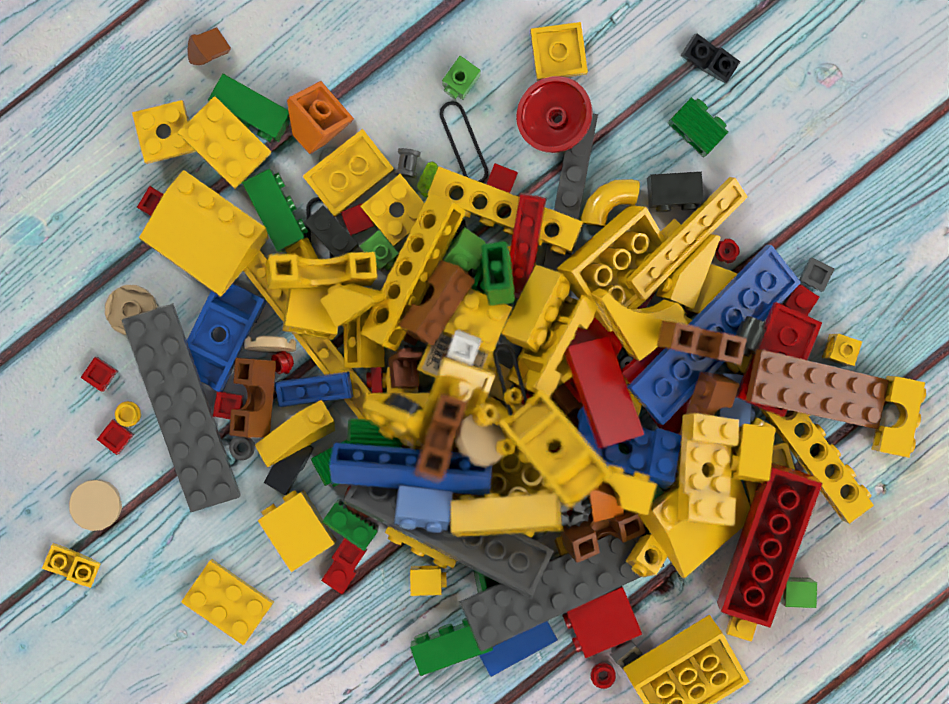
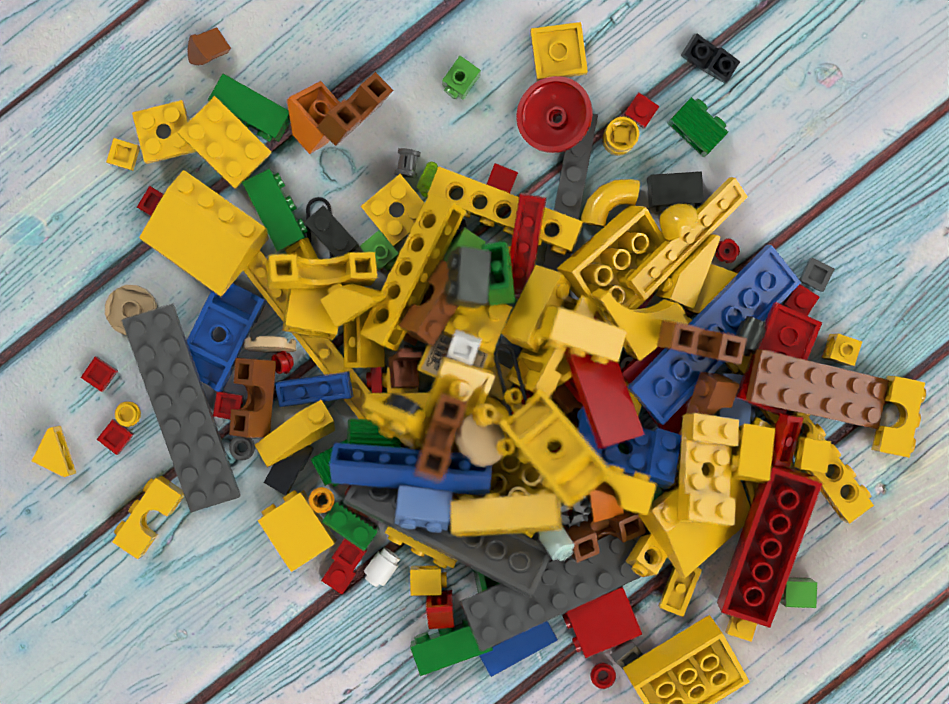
(54, 453): none -> yellow slope
(72, 565): yellow slope -> none
(95, 505): tan tile -> none
(123, 154): none -> yellow plate
(134, 534): none -> yellow arch
(227, 602): yellow plate -> none
(315, 496): none -> light orange cone
(348, 172): yellow plate -> none
(356, 109): none -> dark orange arch
(356, 220): red tile -> none
(381, 567): none -> white brick
(440, 610): none -> red slope
(467, 277): none -> pearl dark grey brick
(471, 134): black piece -> none
(557, 544): none -> light aqua brick
(581, 335): none -> yellow brick
(620, 136): none -> yellow wheel
(641, 110): none -> red plate
(675, 219): none -> yellow hair
(679, 591): none -> yellow plate
(785, 439): none -> red plate
(812, 453): none -> yellow brick

